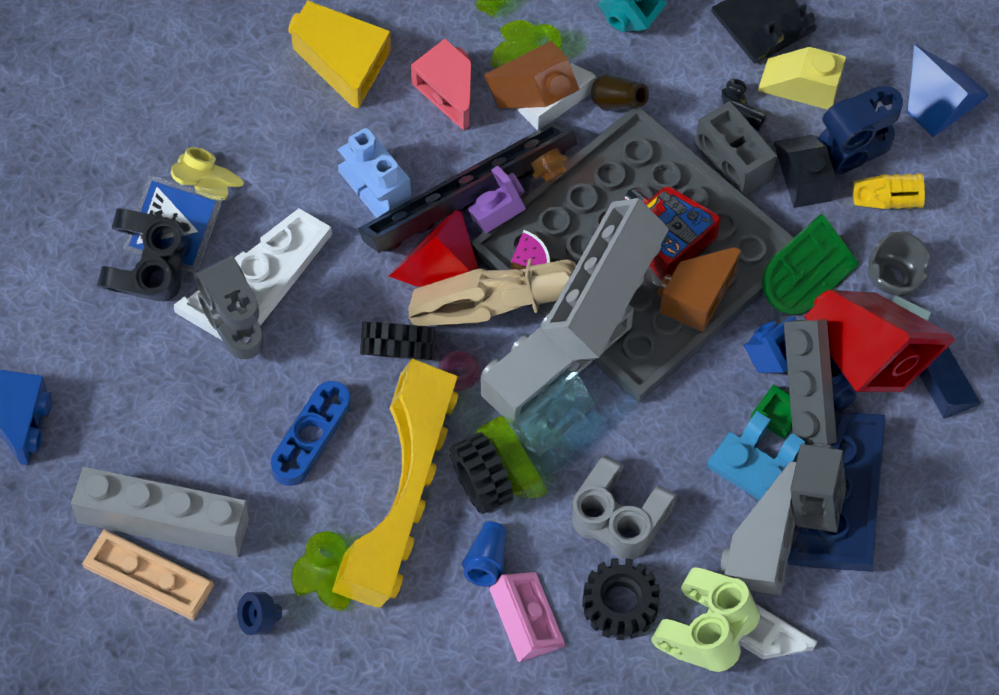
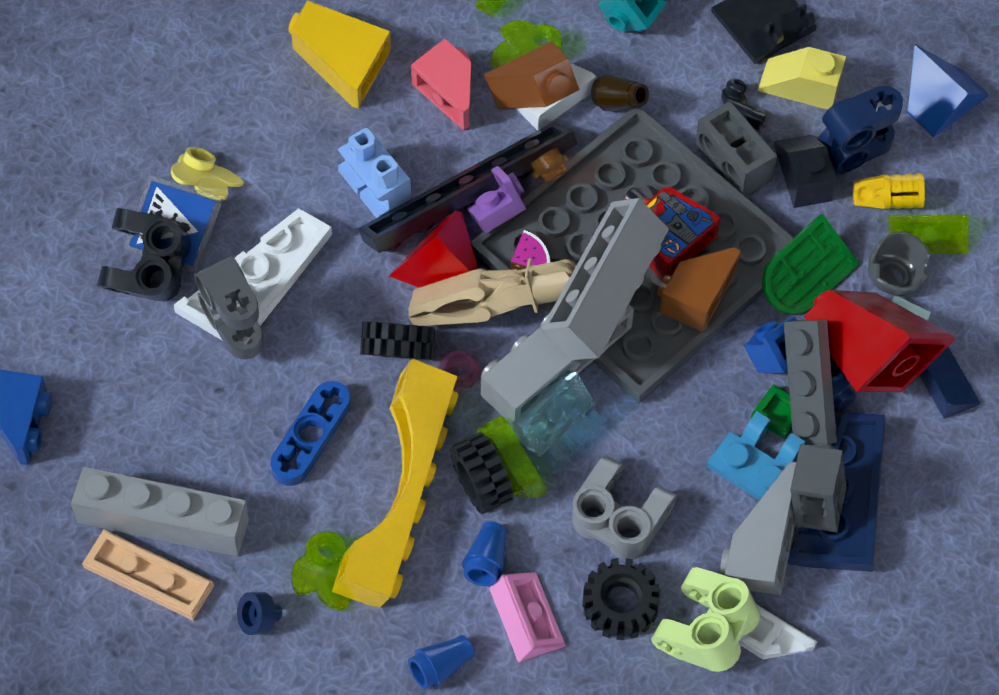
(439, 661): none -> blue cone
(938, 232): none -> clear neon green slope

